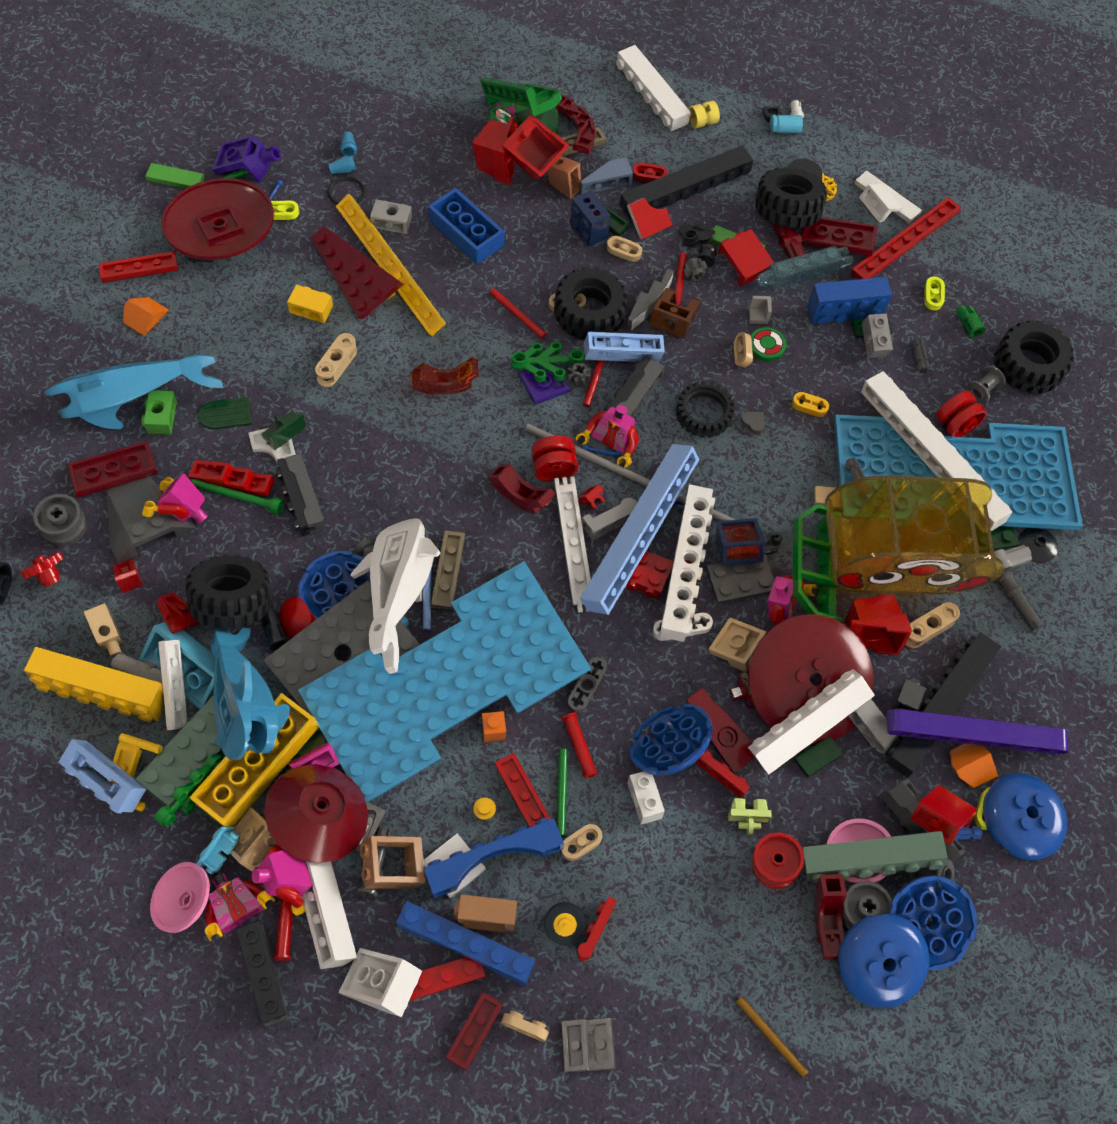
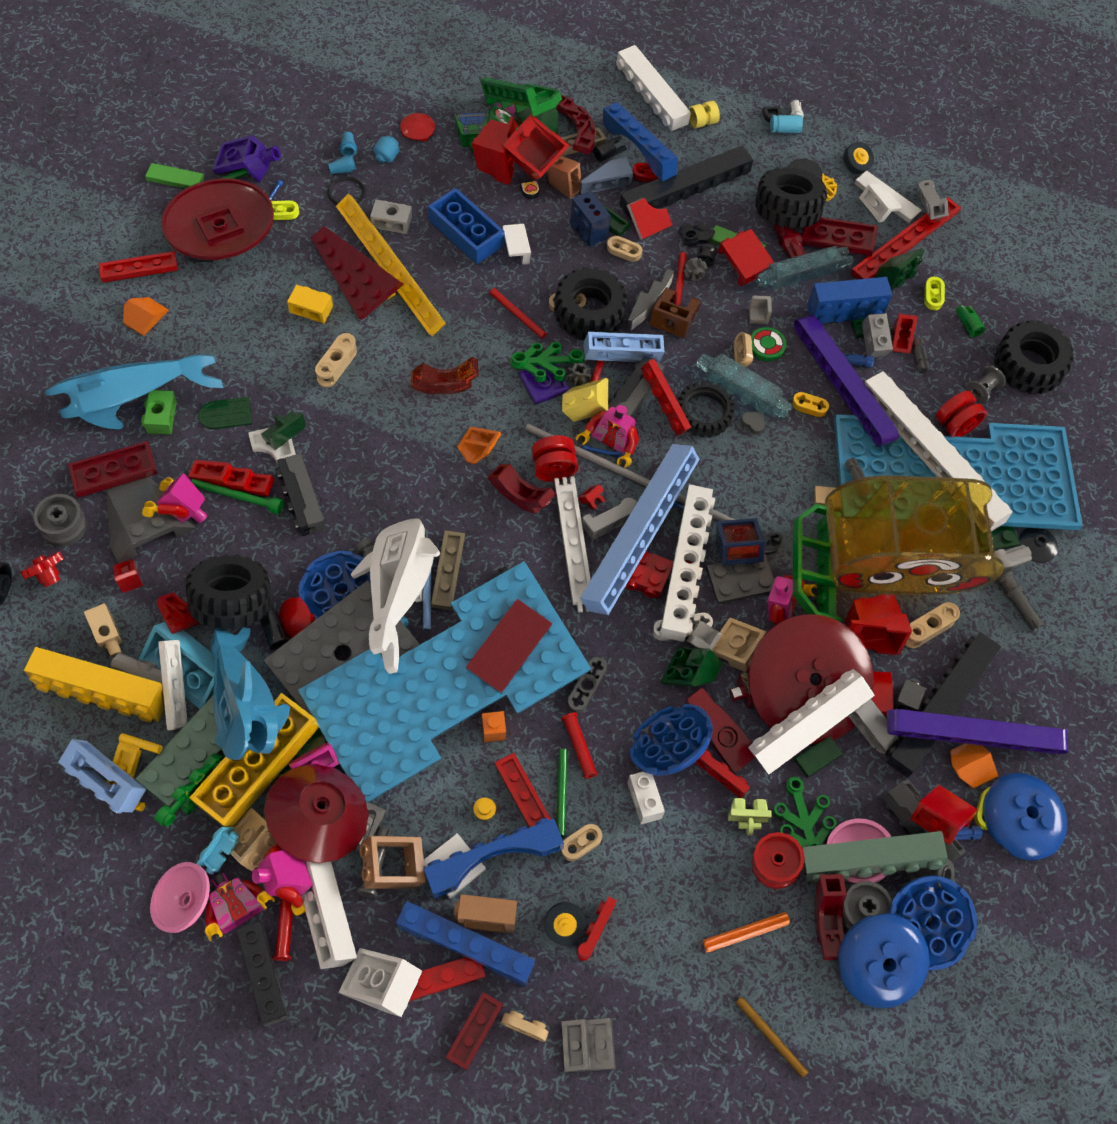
(386, 149): none -> dark azure head
(417, 126): none -> red dish
(469, 126): none -> torso
(477, 444): none -> orange slope
(509, 646): none -> dark red tile
(517, 242): none -> white panel
(530, 189): none -> tile
(586, 400): none -> light yellow slope
(608, 149): none -> black hinge
(659, 157): none -> blue arch
(665, 397): none -> red plate
(691, 667): none -> dark green slope
(703, 636): none -> light grey panel
(745, 385): none -> clear light blue hinge
(746, 932): none -> orange axle
(804, 821): none -> green plant
(846, 381): none -> dark purple beam
(858, 157): none -> black wheel
(859, 360): none -> blue axle
(883, 691): none -> red slope
(901, 268): none -> dark green slope
(903, 332): none -> red slope
(931, 201): none -> light grey leg

